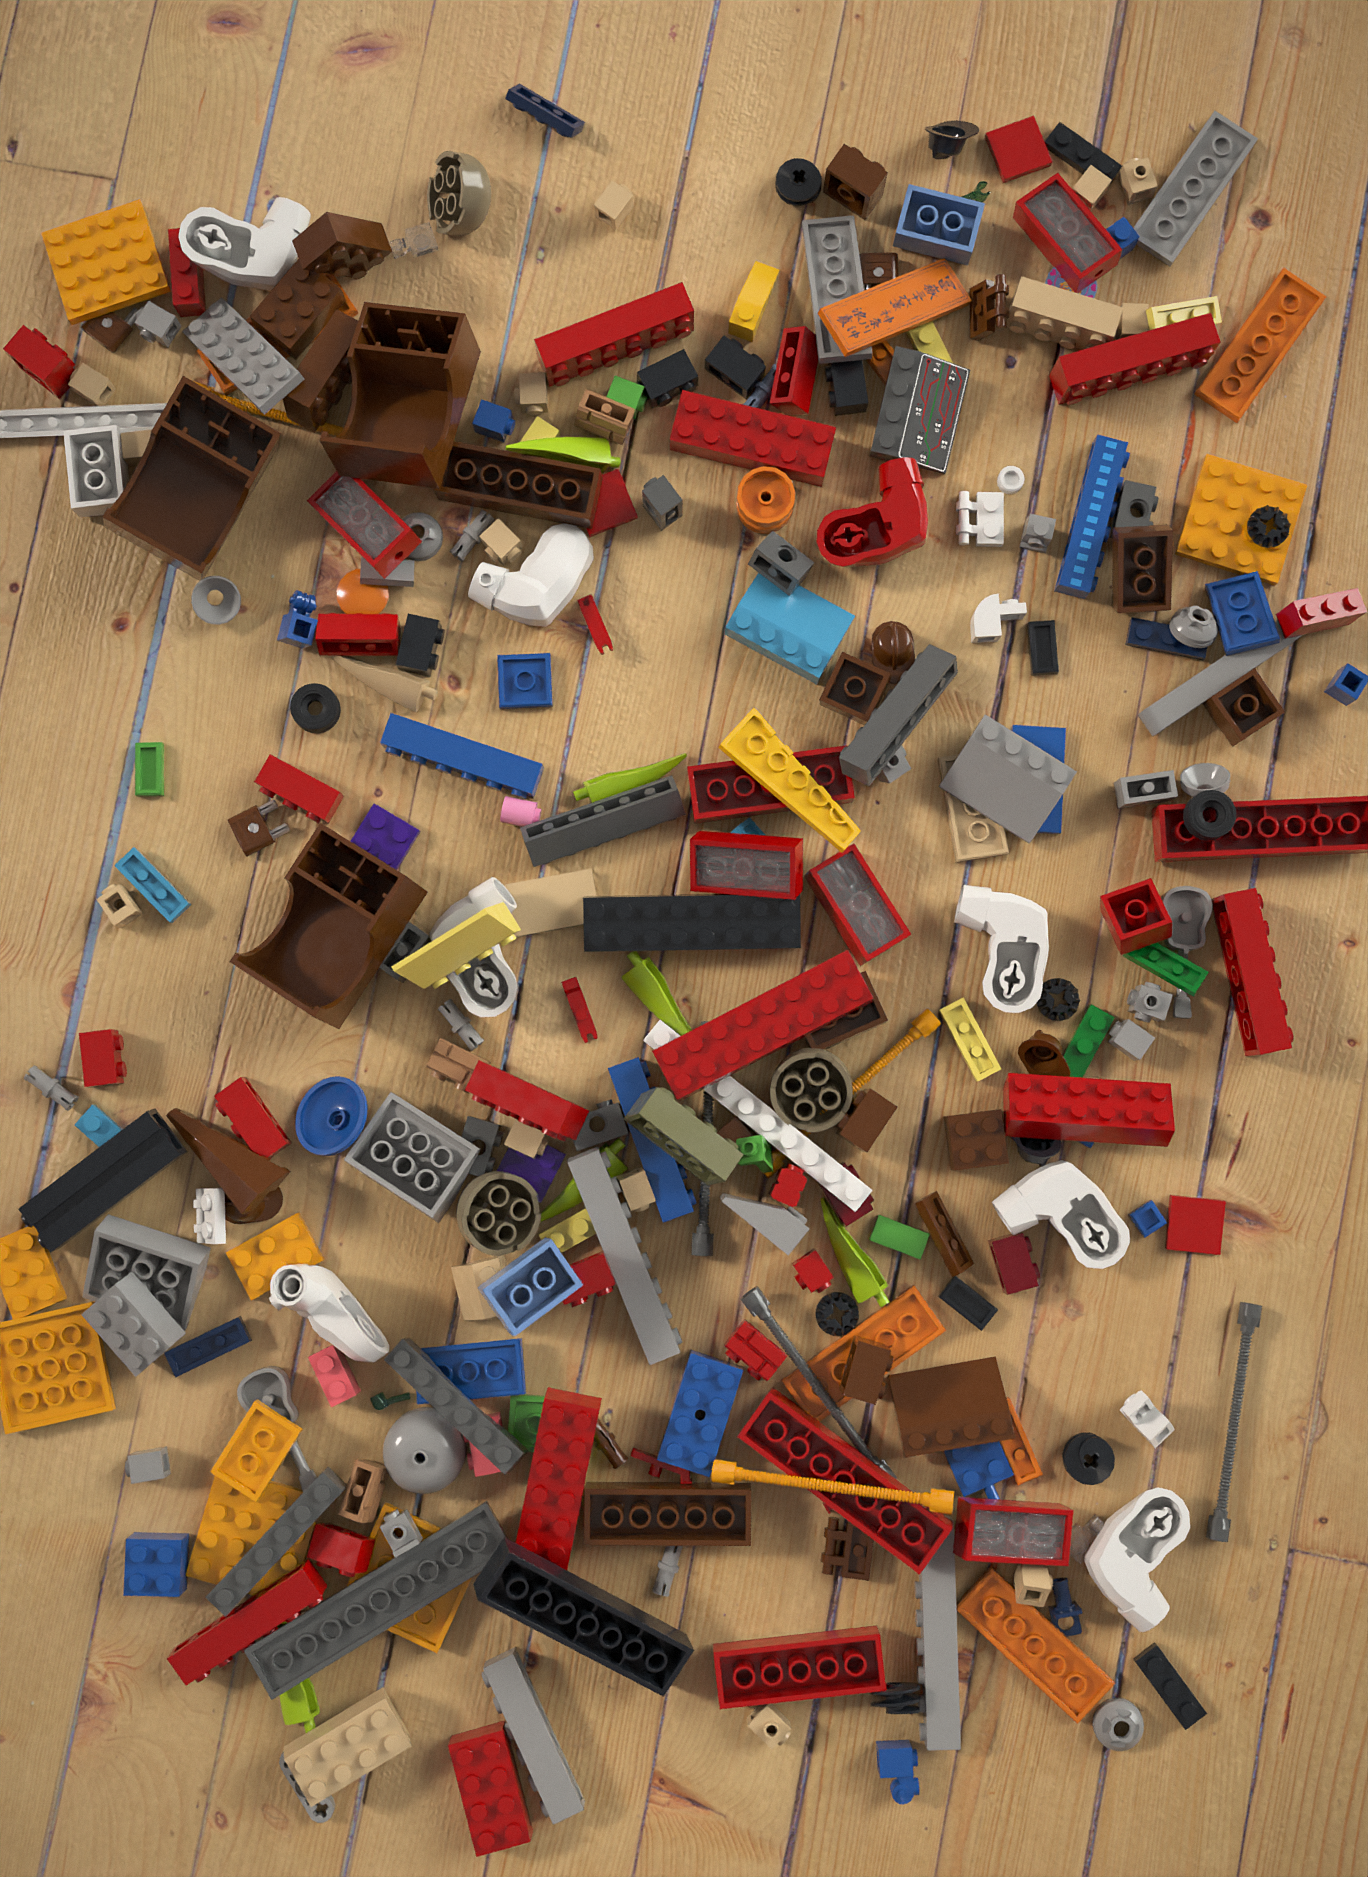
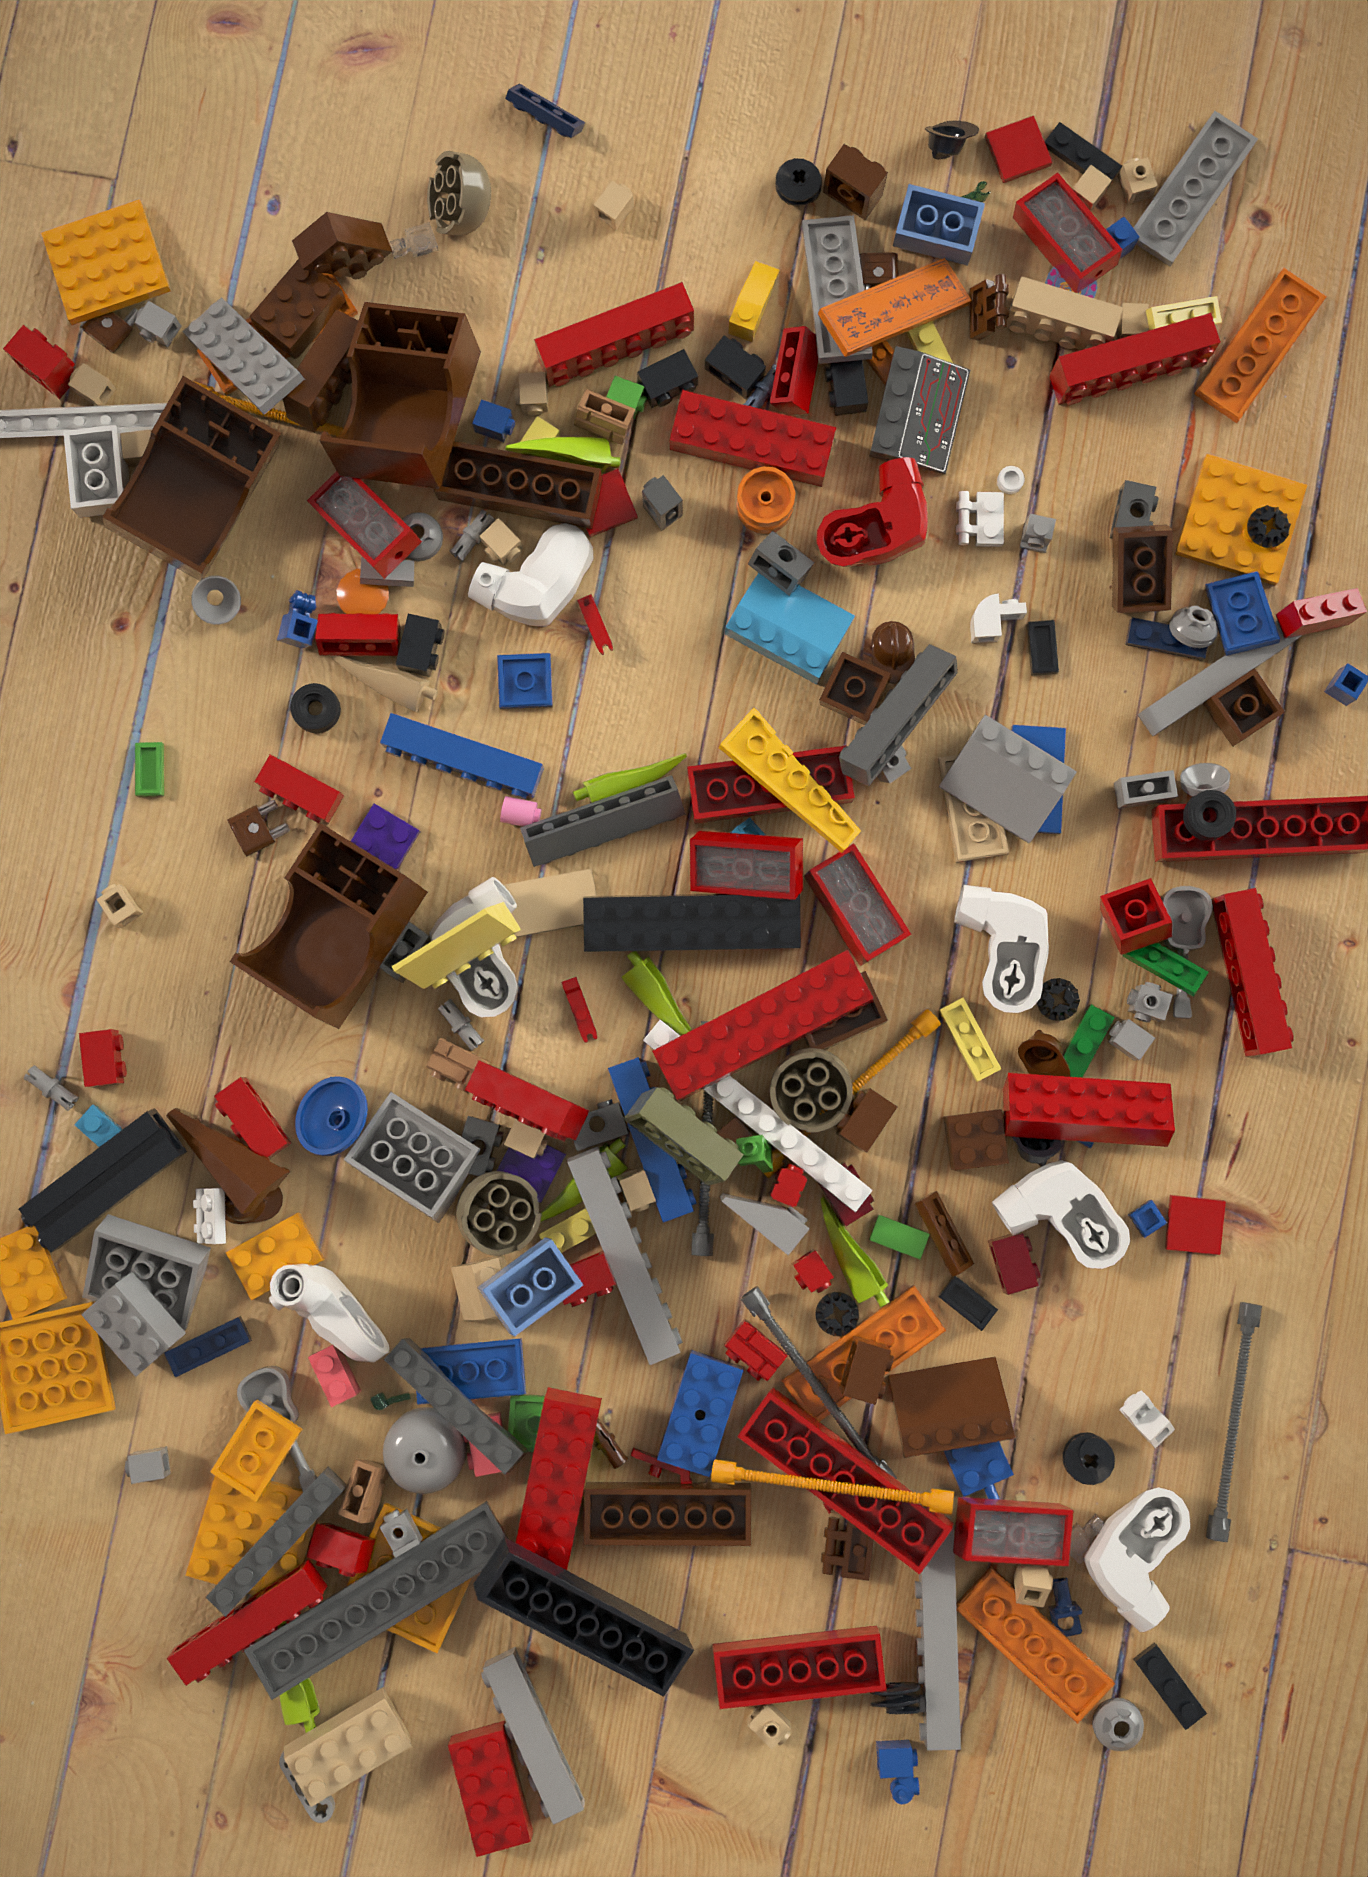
(152, 885): dark azure plate -> none
(156, 1564): blue brick -> none
(186, 280): red brick -> none
(241, 250): white piece -> none
(667, 1569): light grey pin -> none
(1019, 1452): orange tile -> none
(1091, 517): blue brick -> none

